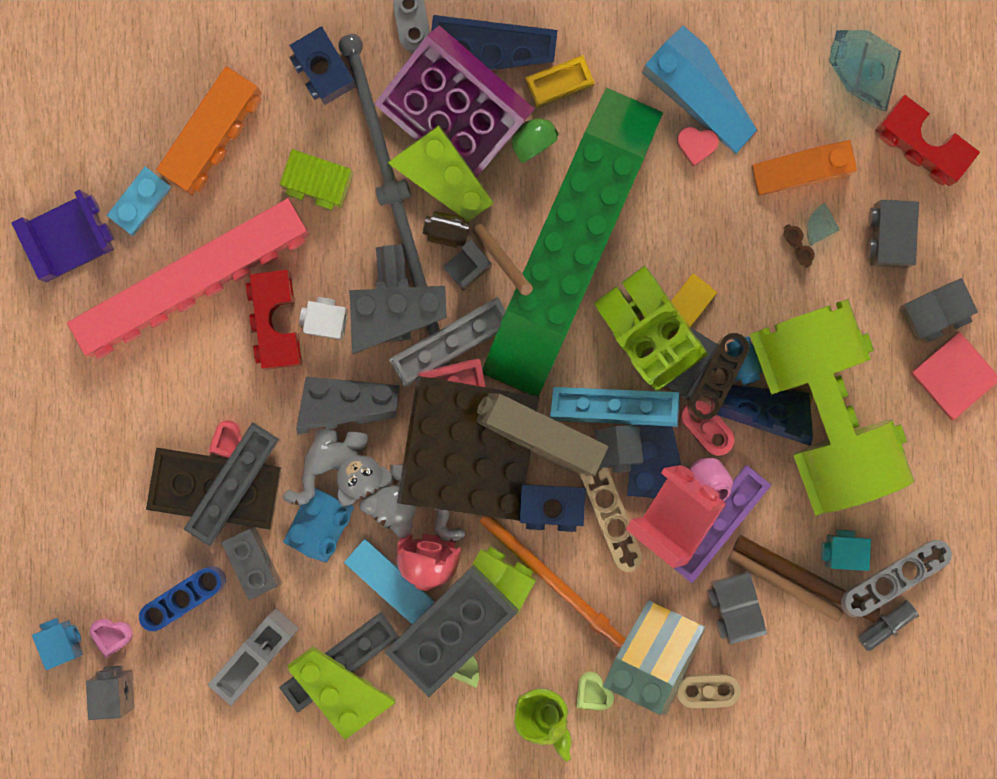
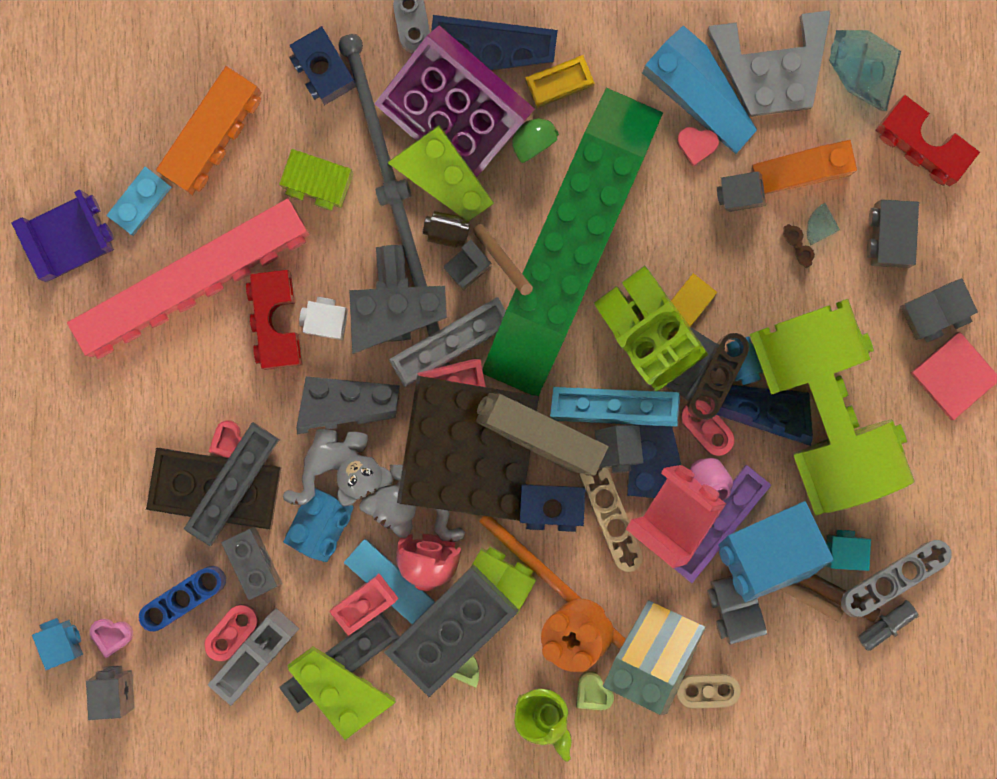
(232, 632): none -> coral plate
(363, 604): none -> coral plate
(576, 635): none -> orange brick
(742, 191): none -> dark grey brick
(775, 552): none -> dark azure slope
(777, 78): none -> light grey wing

